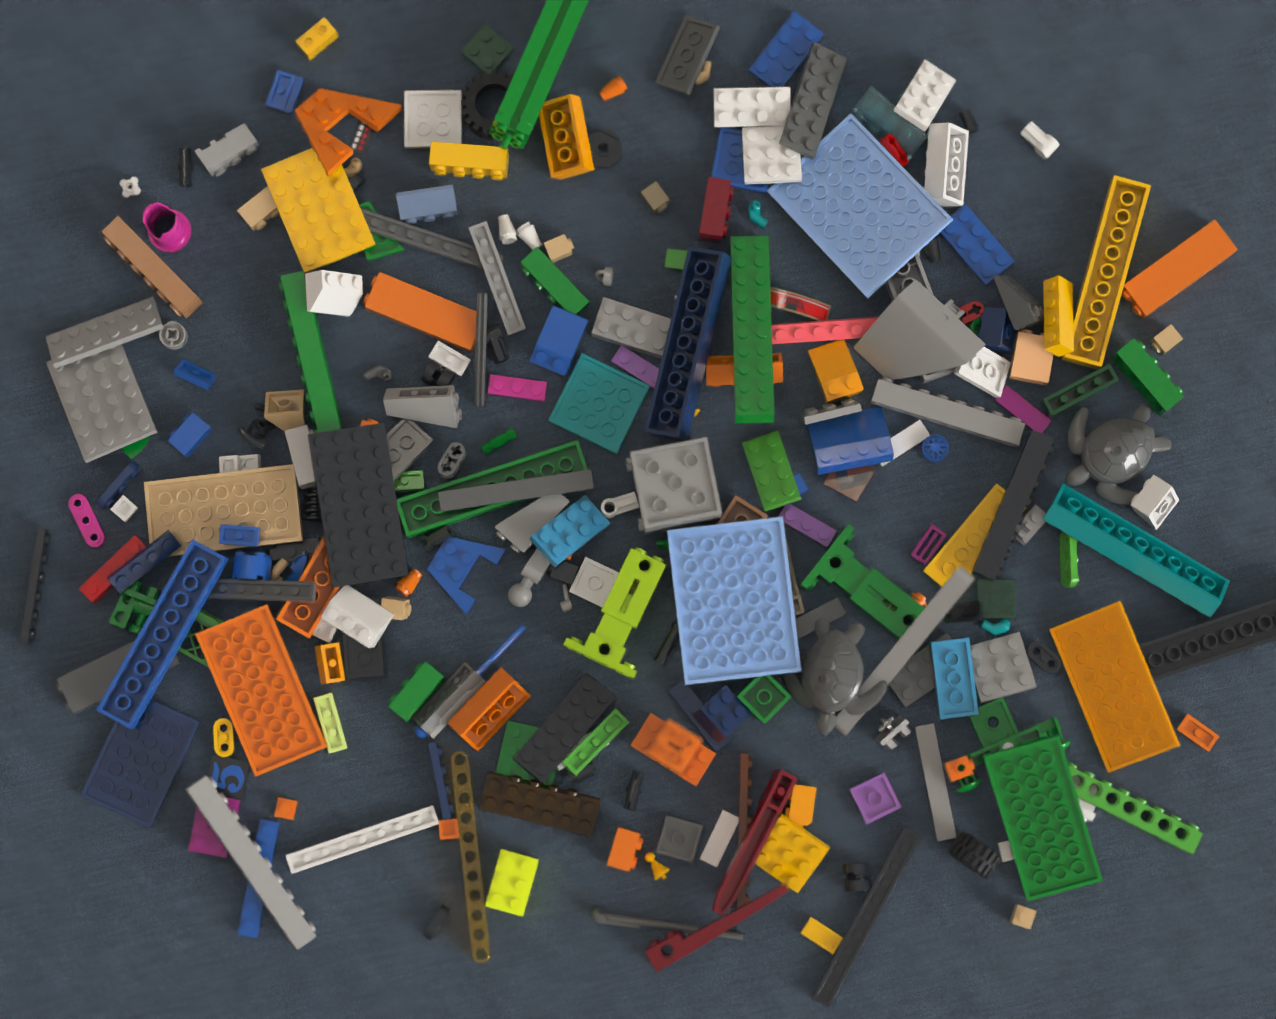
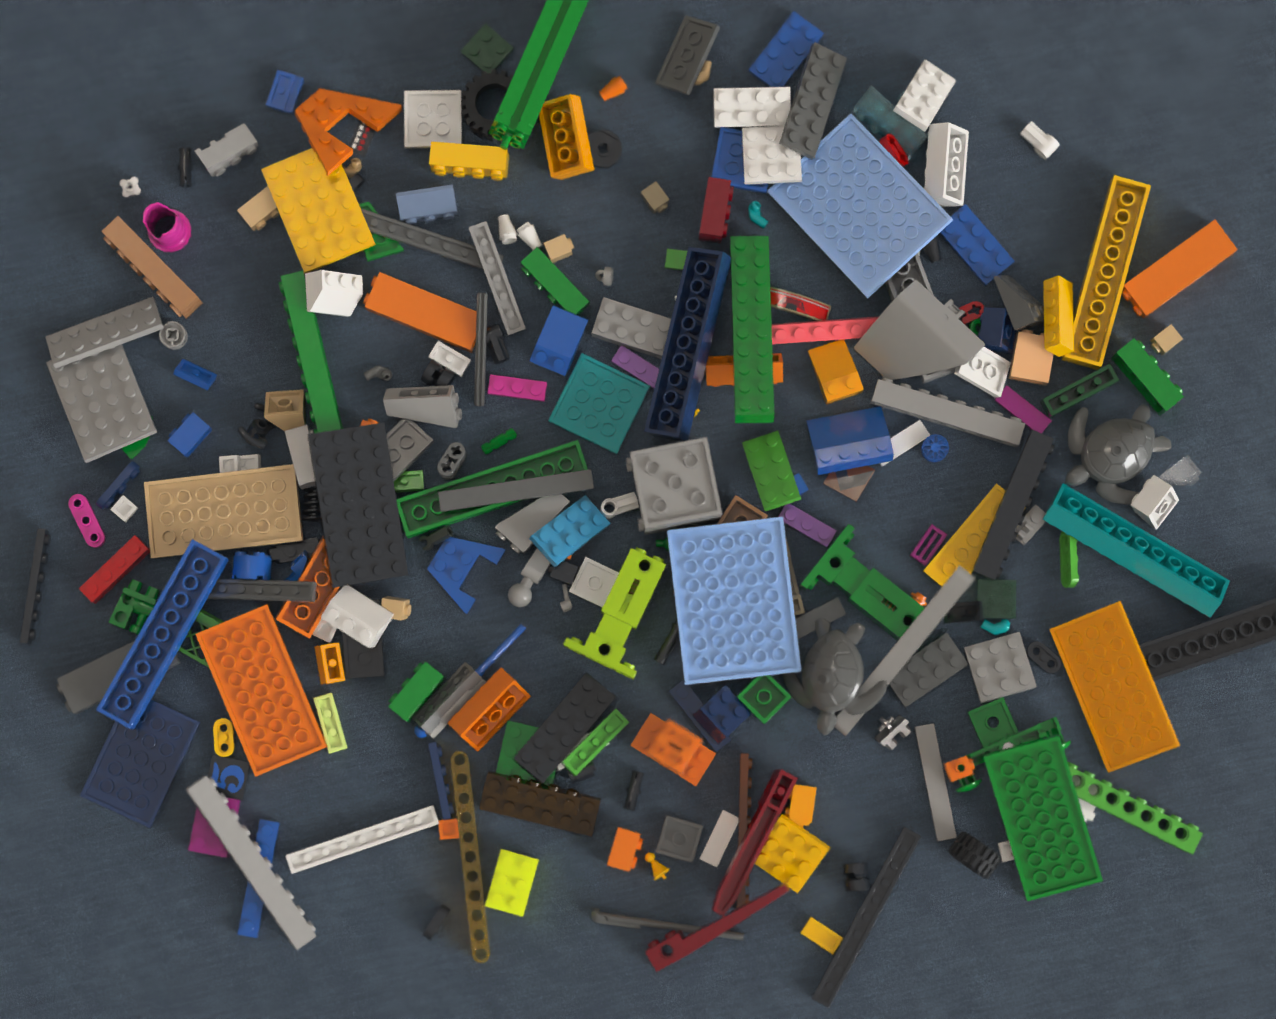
(144, 561): dark blue plate -> none
(239, 535): blue plate -> none
(278, 569): tan arm -> none
(285, 808): orange plate -> none
(317, 38): yellow brick -> none
(407, 584): orange cone -> none
(830, 411): light grey plate -> none
(875, 798): medium lavender plate -> none
(954, 678): dark azure plate -> none
(969, 121): black pin -> none
(1022, 916): tan brick -> none
(1182, 473): none -> clear slope
(1197, 732): orange plate -> none

